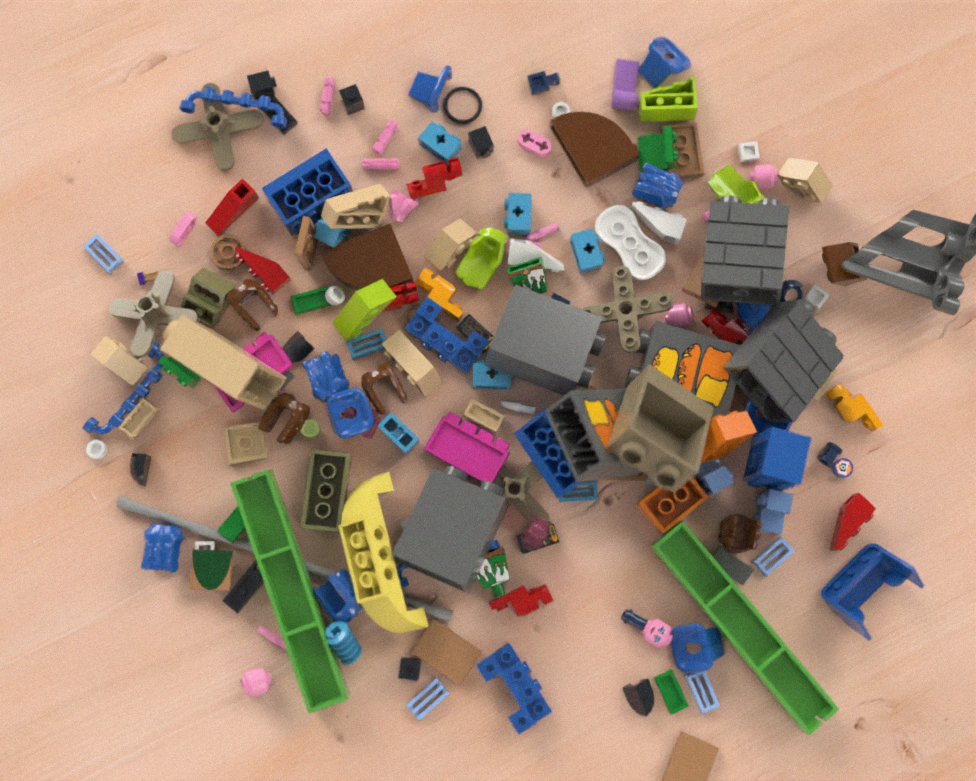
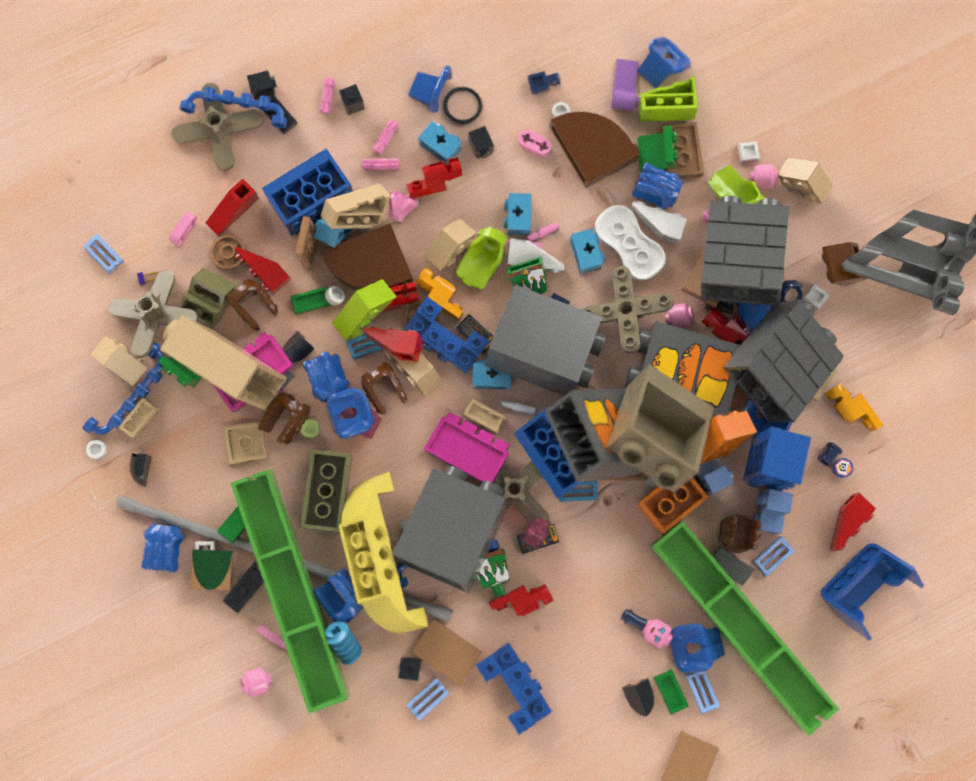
(398, 433): dark azure brick -> none
(400, 344): none -> red slope

